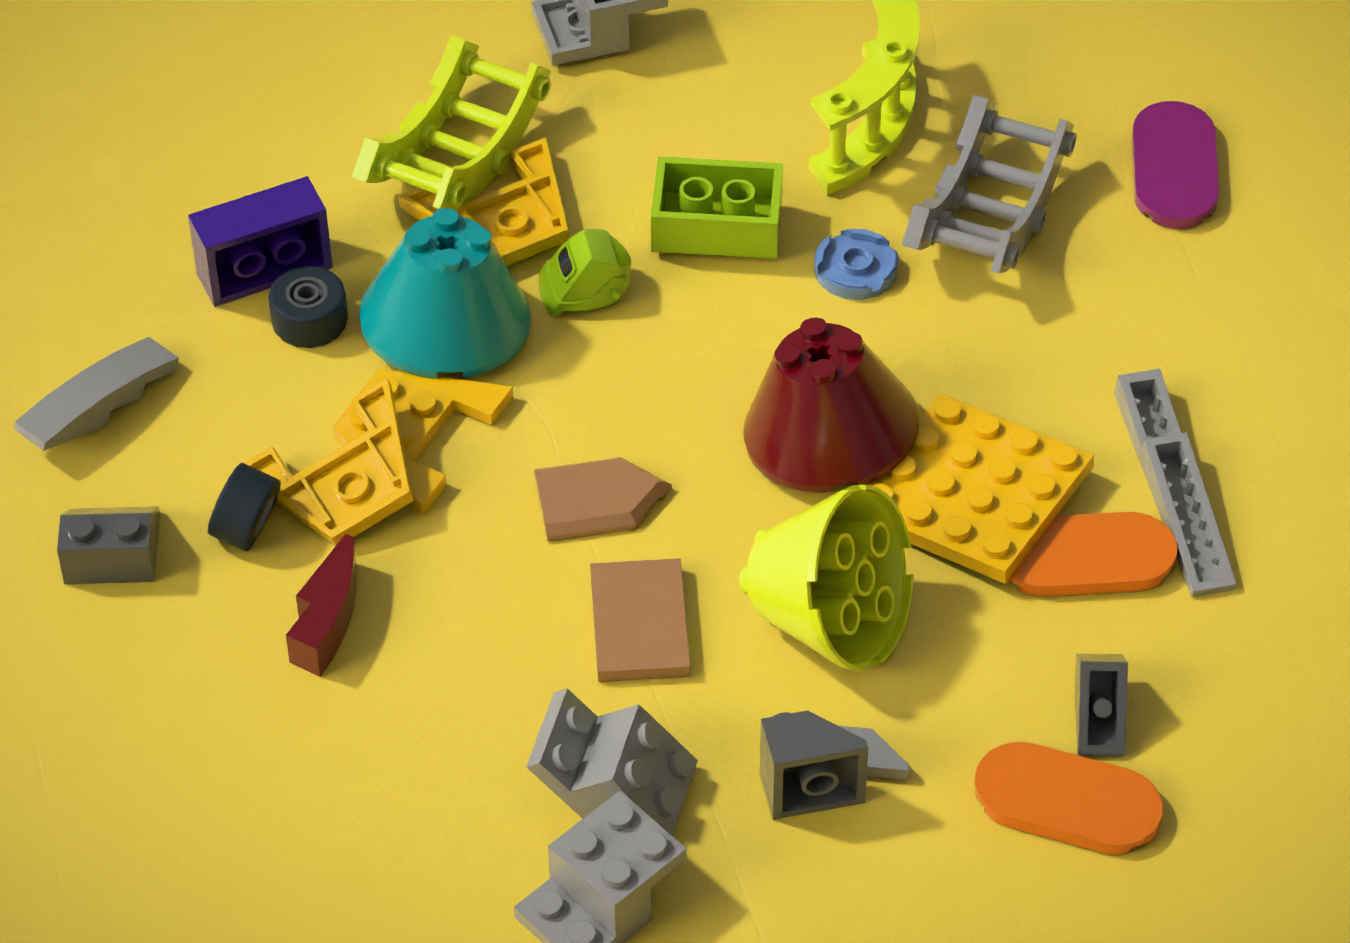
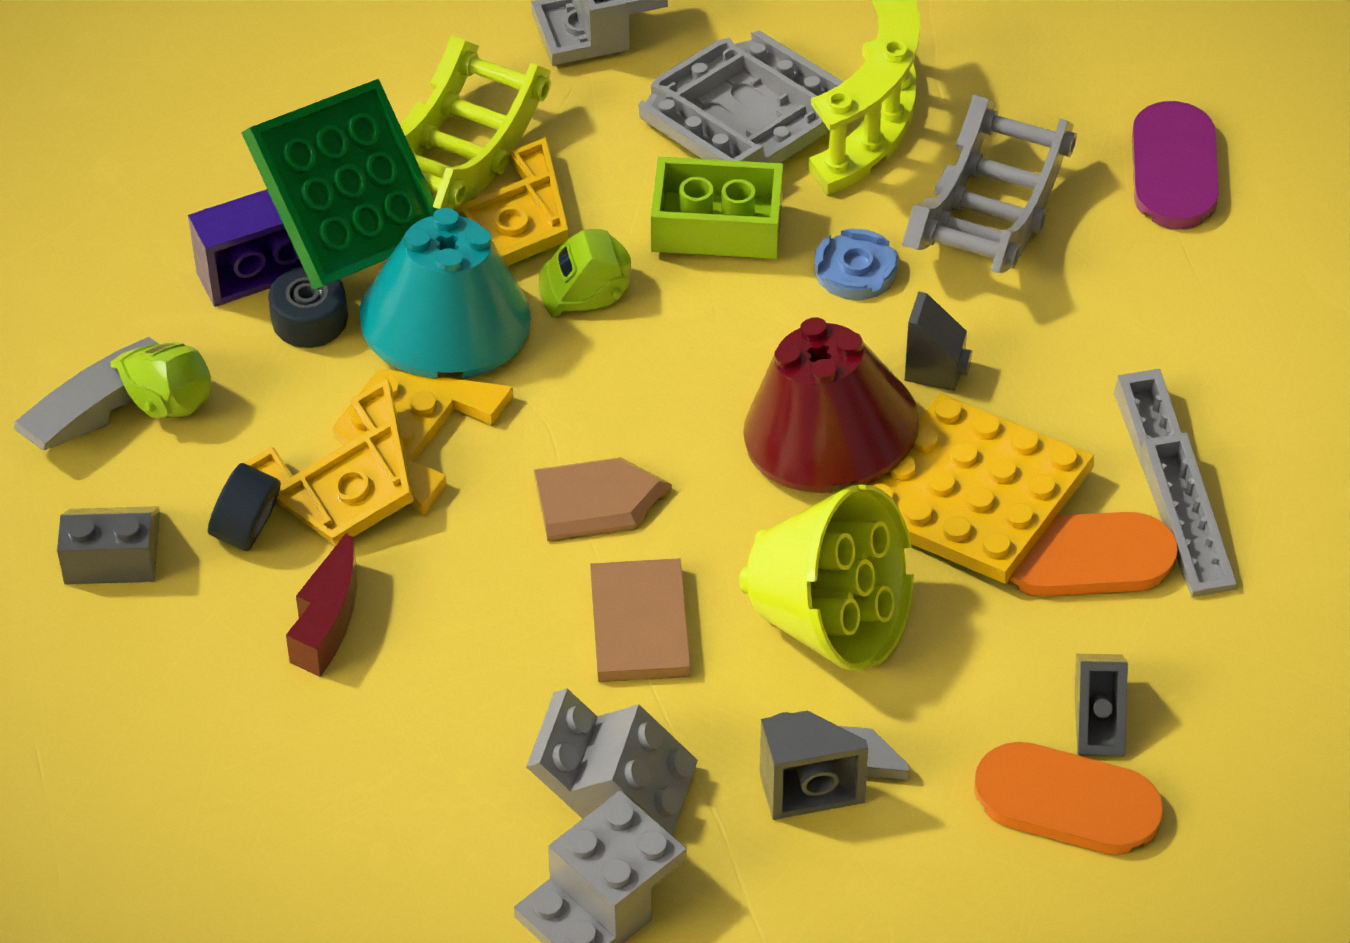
(165, 378): none -> lime helmet
(341, 180): none -> green plate
(740, 101): none -> light grey wedge
(935, 346): none -> dark grey slope

